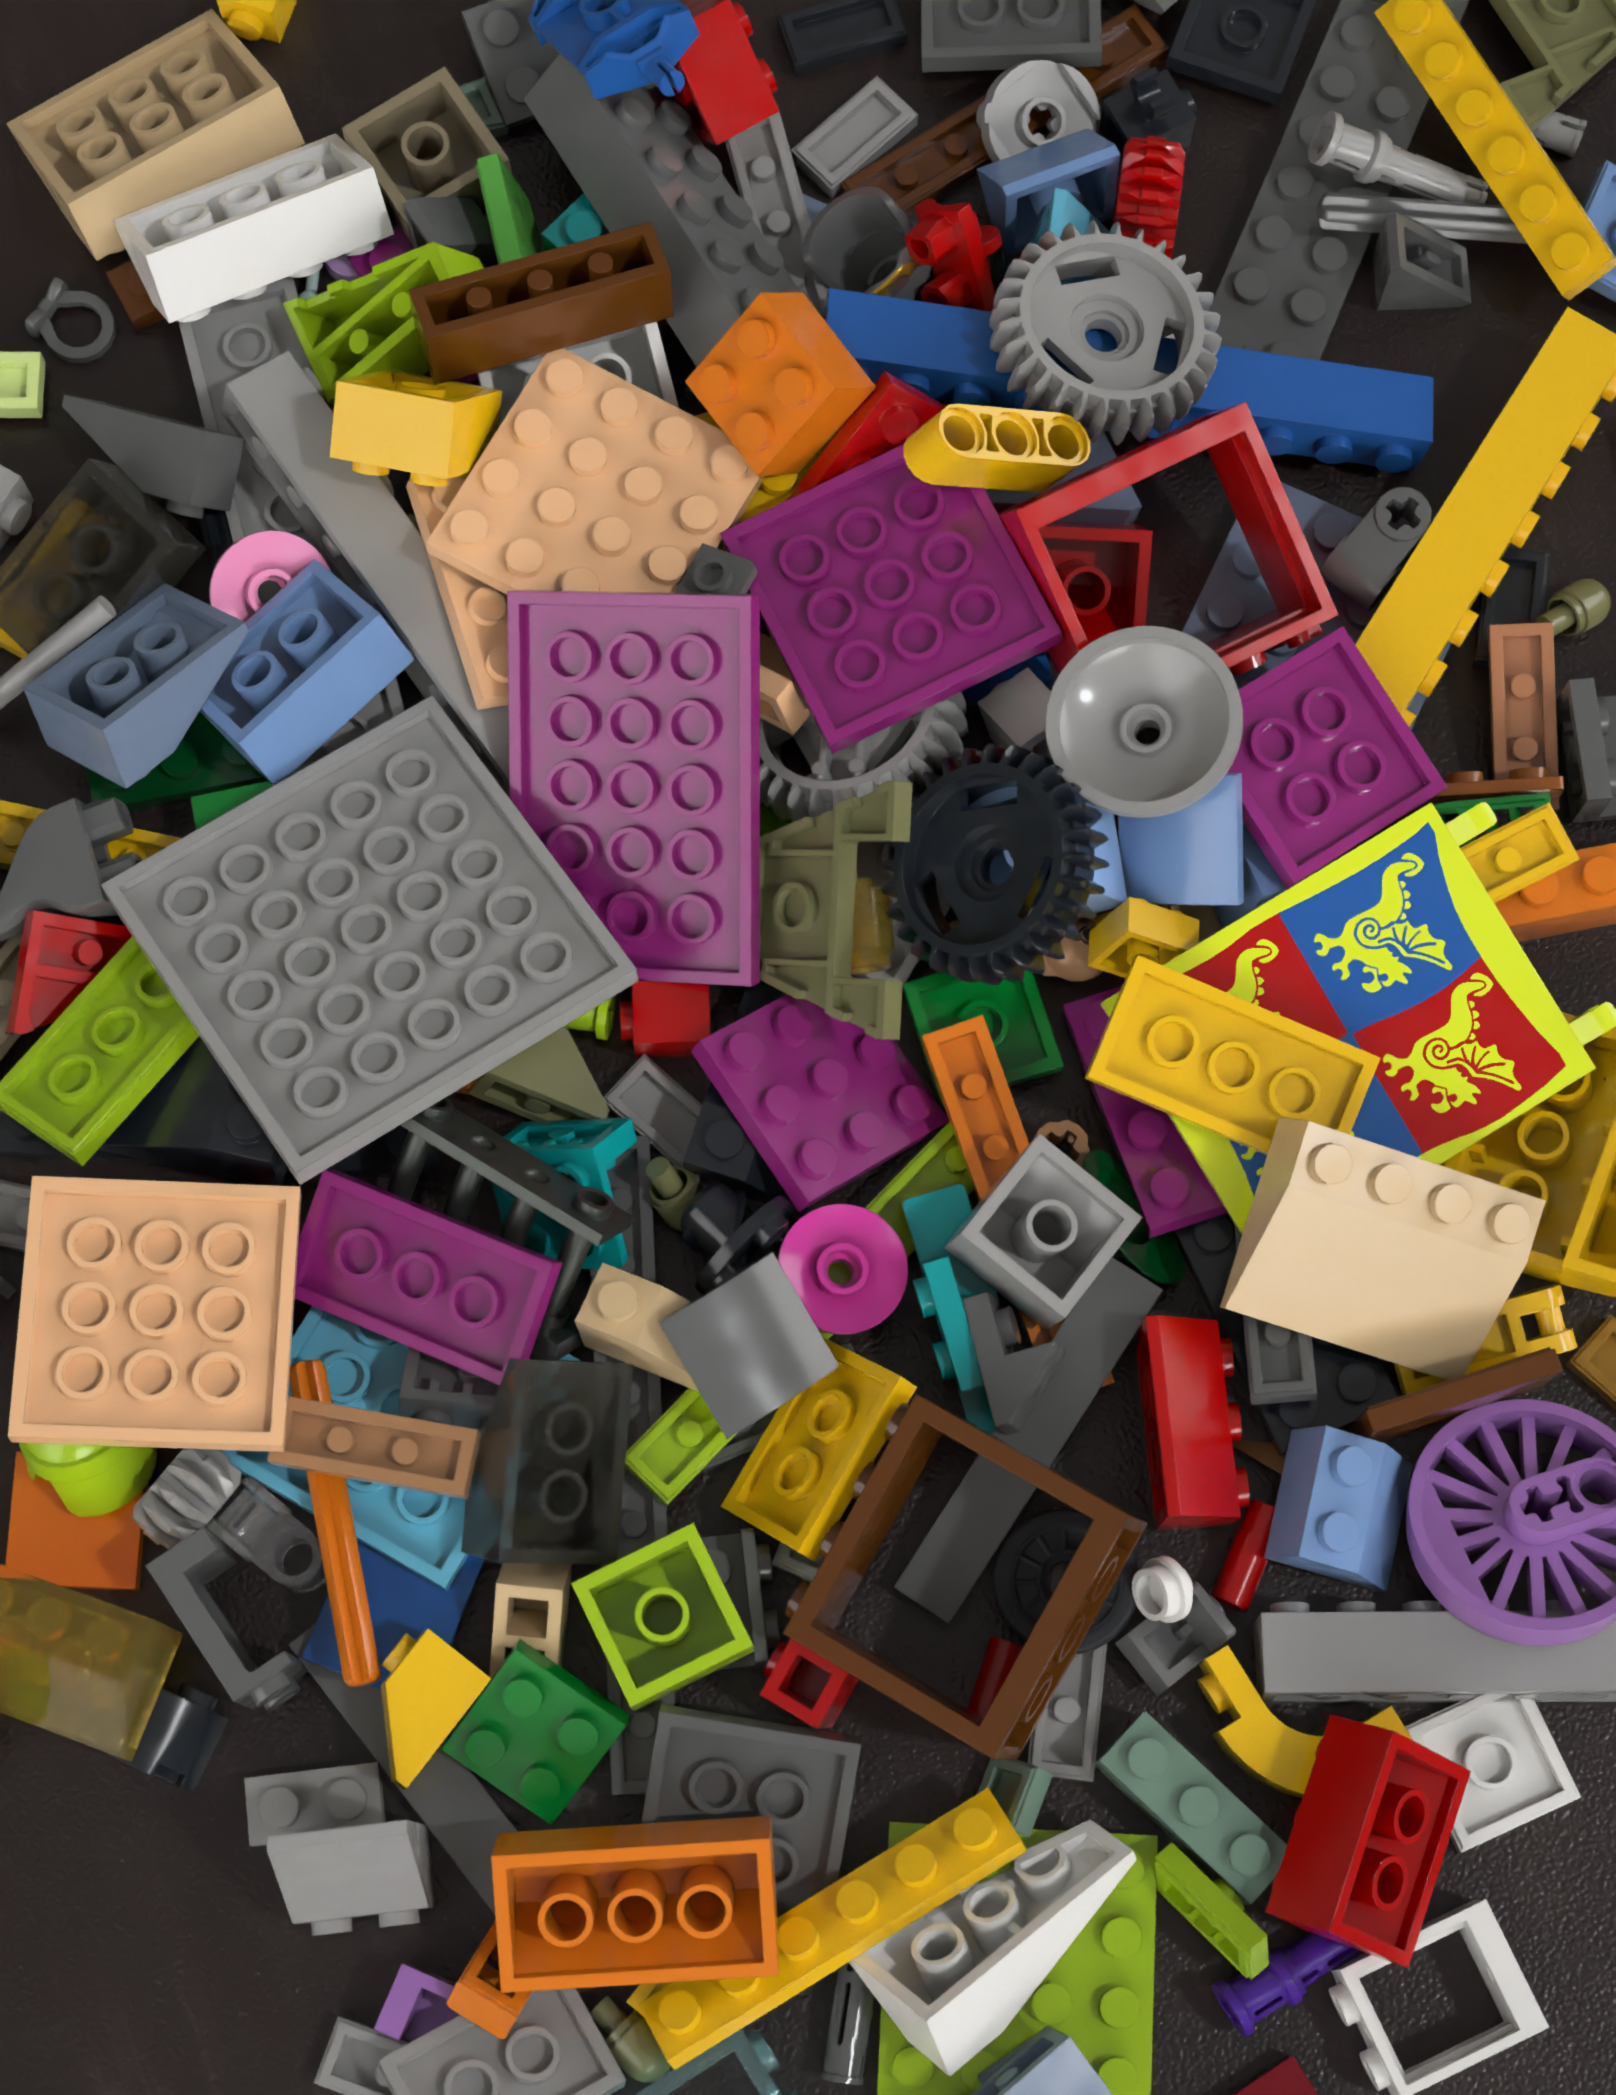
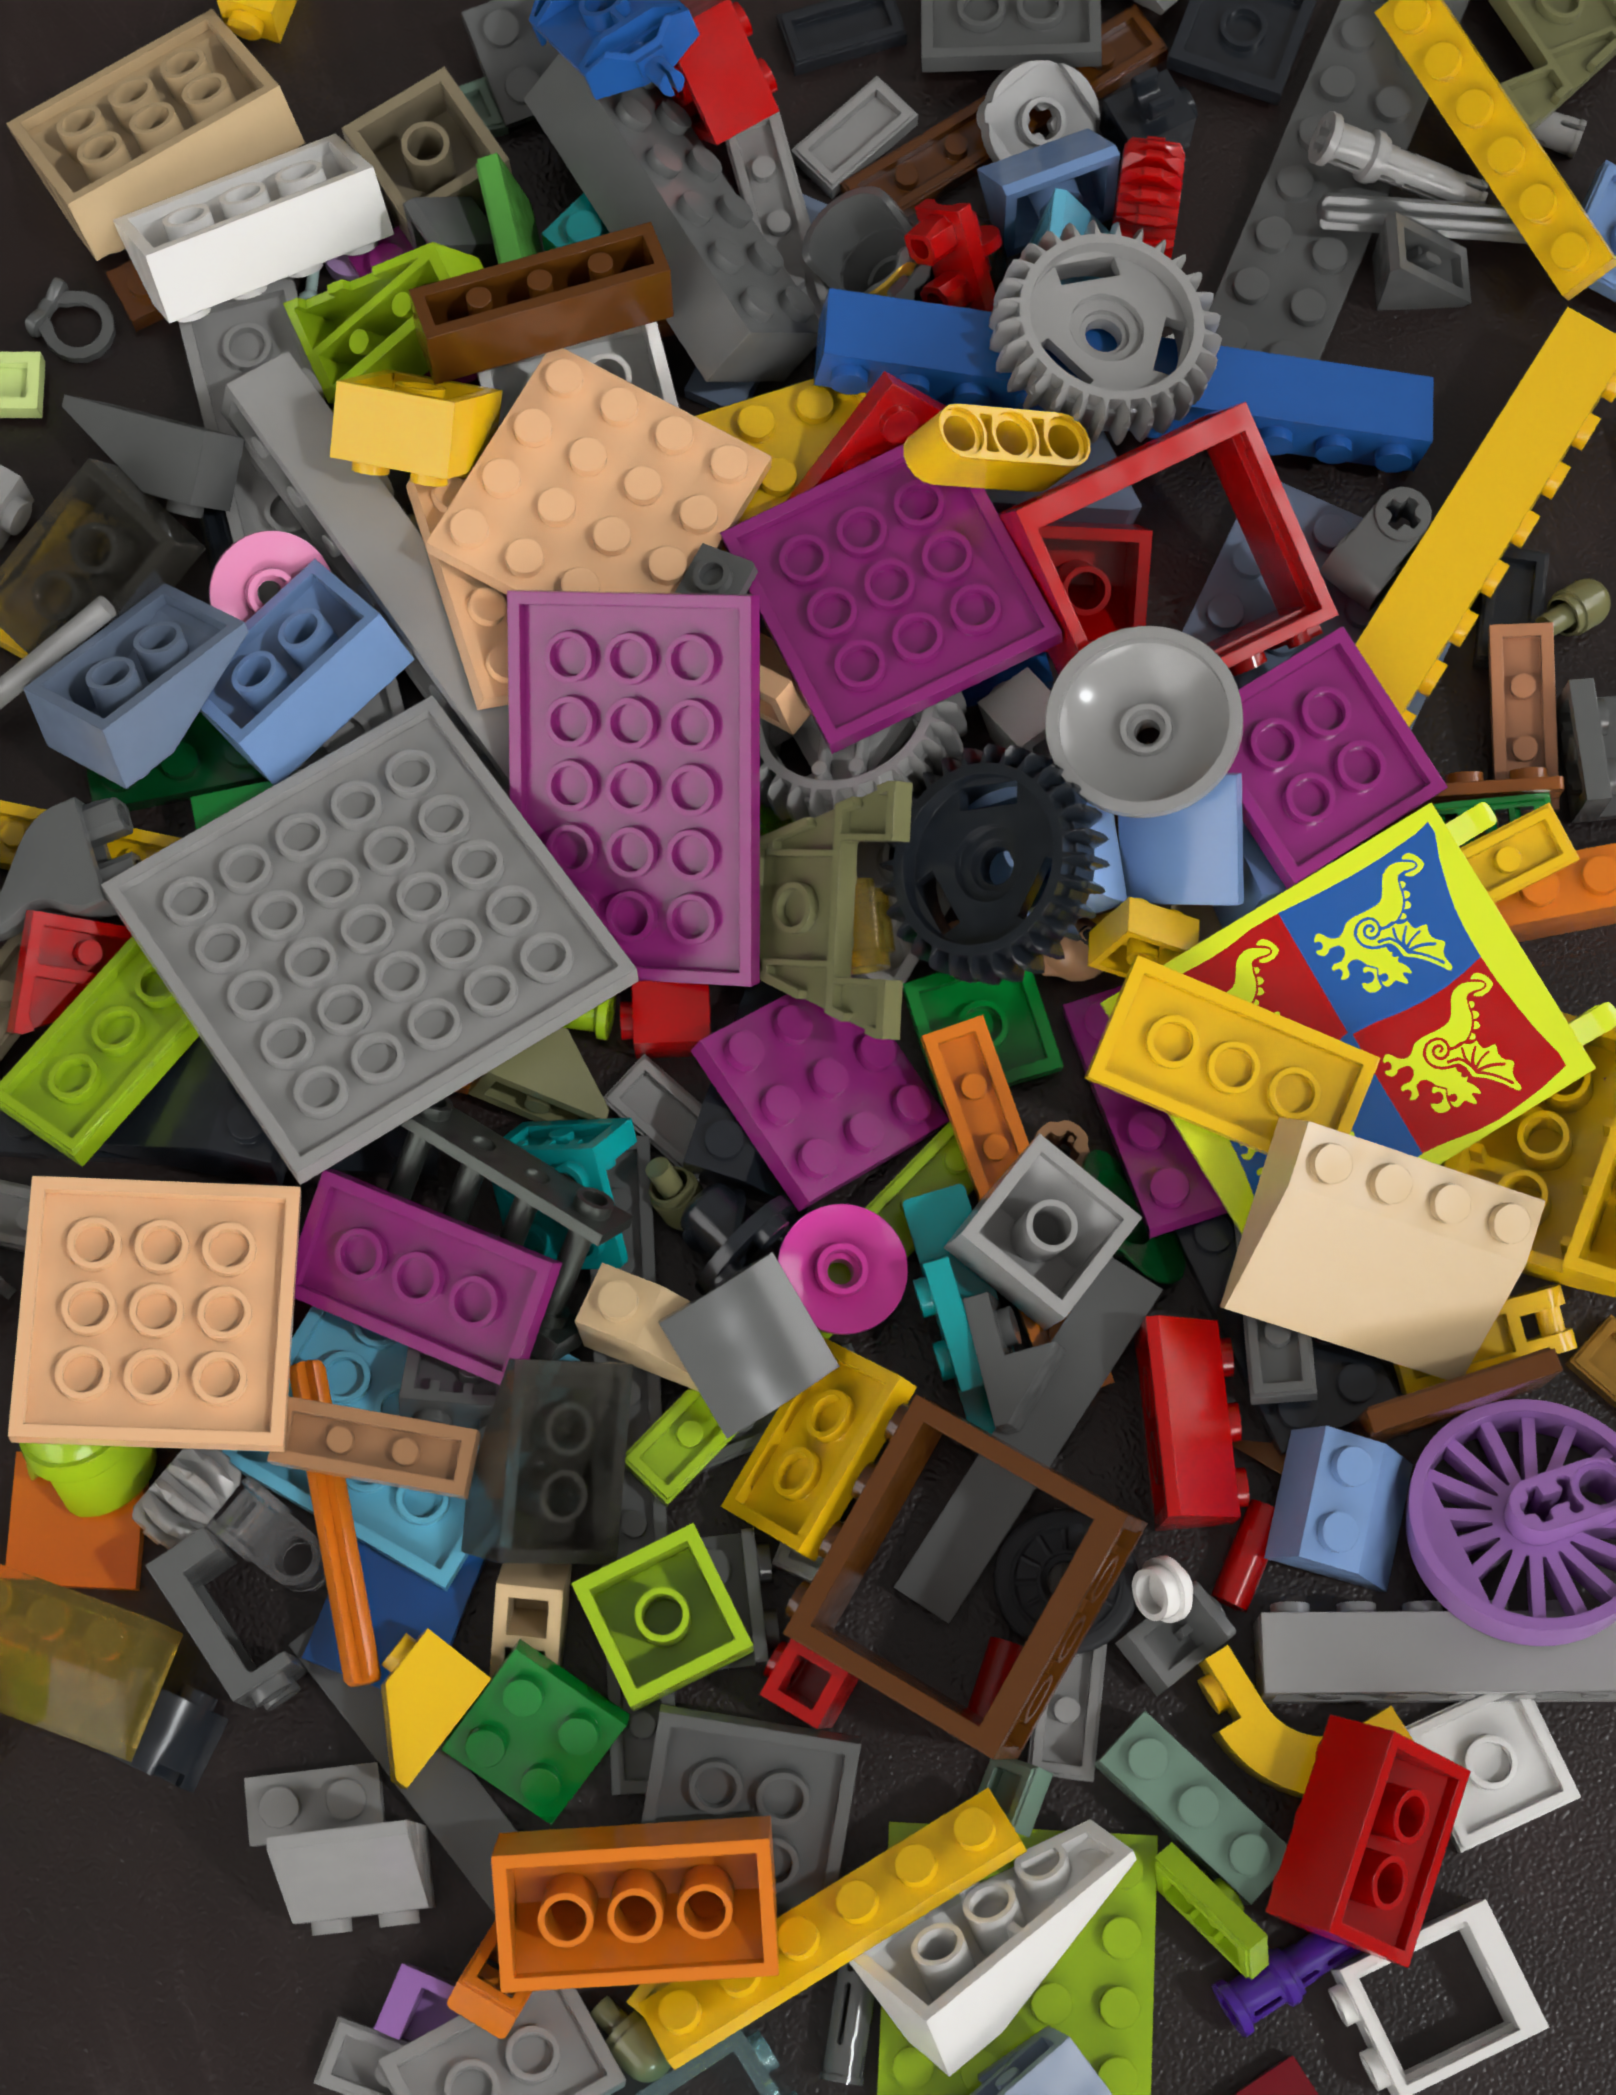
(780, 383): orange brick -> none

